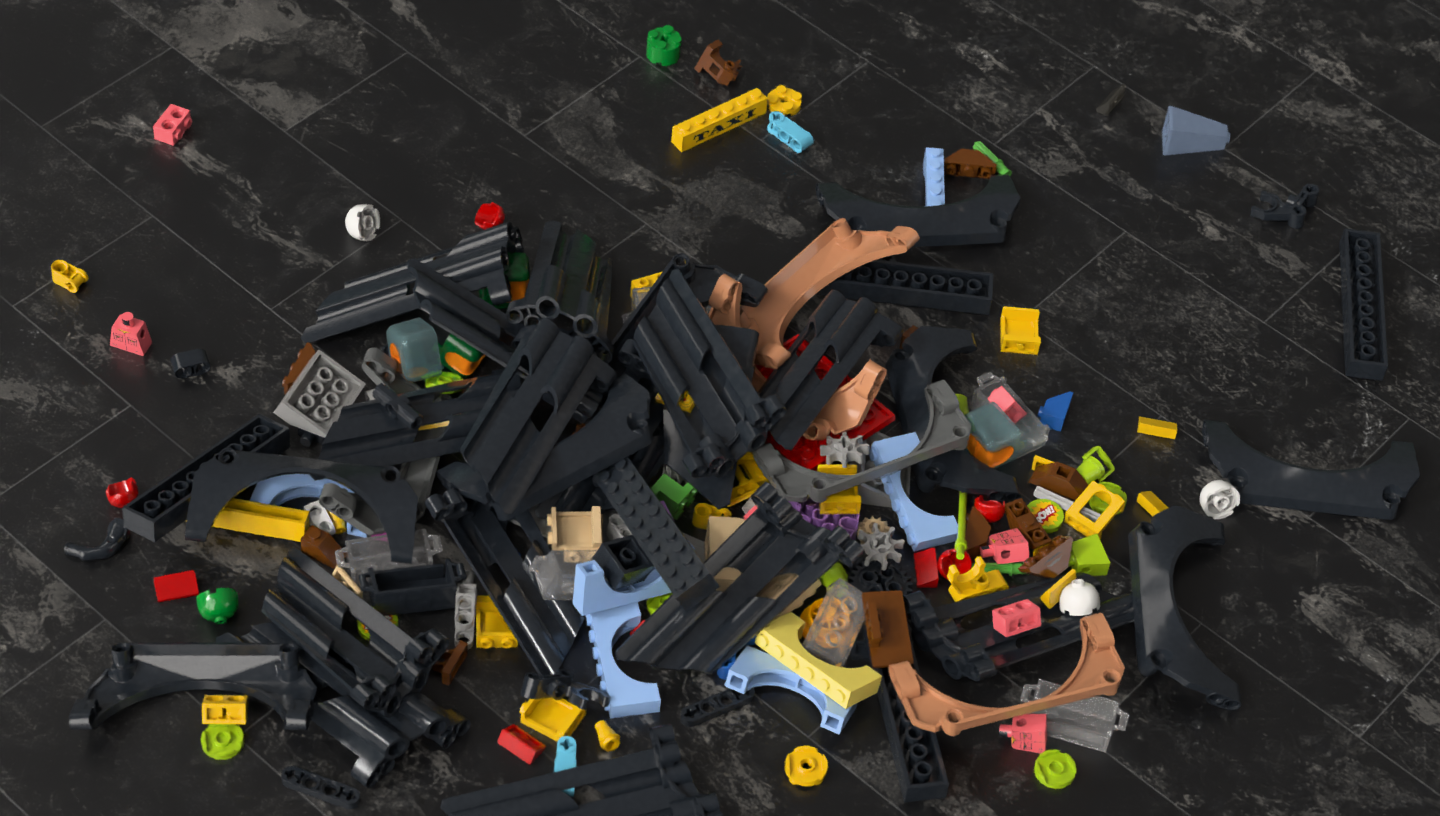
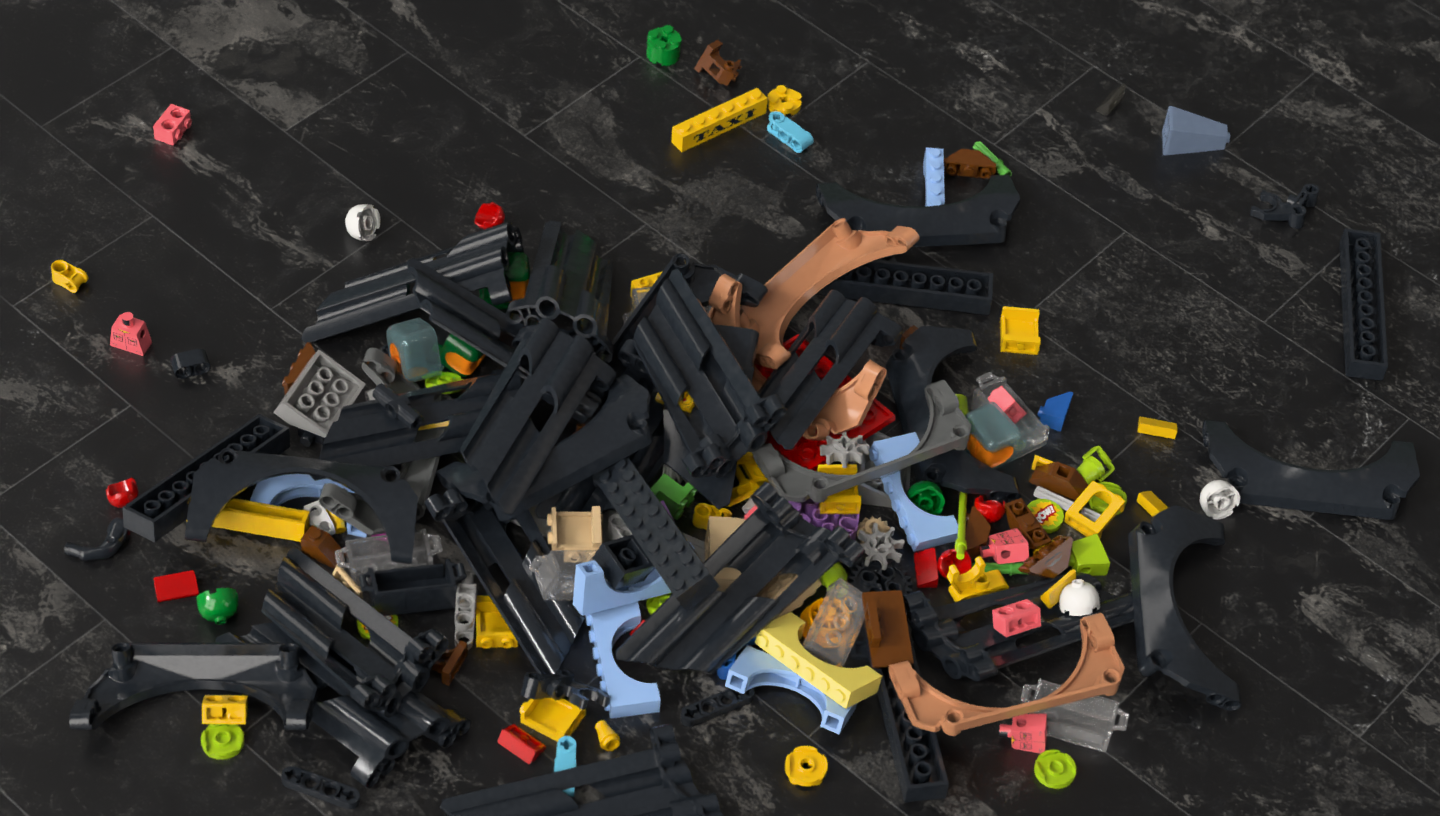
(927, 497): none -> green cylinder

